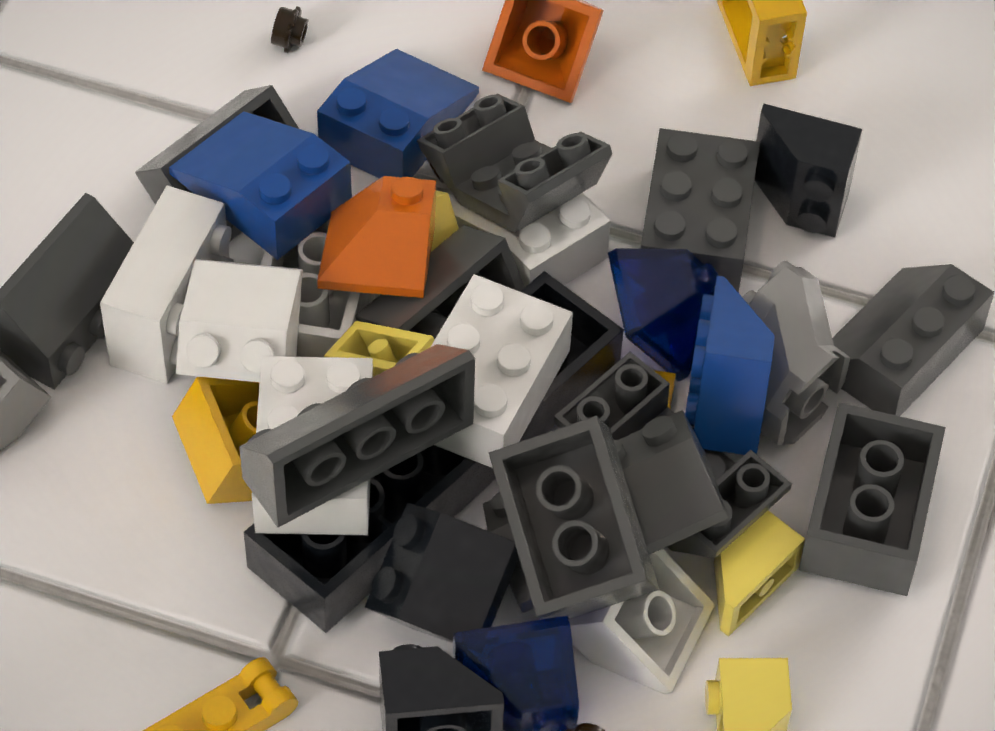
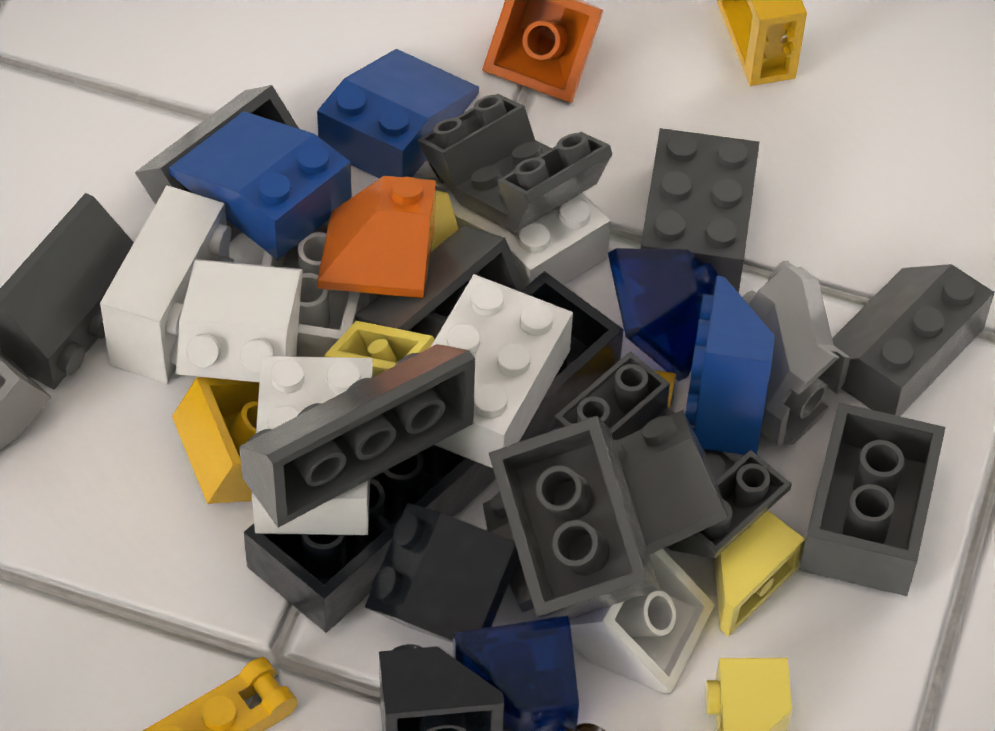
(289, 28): dark brown plate -> none
(806, 167): black slope -> none

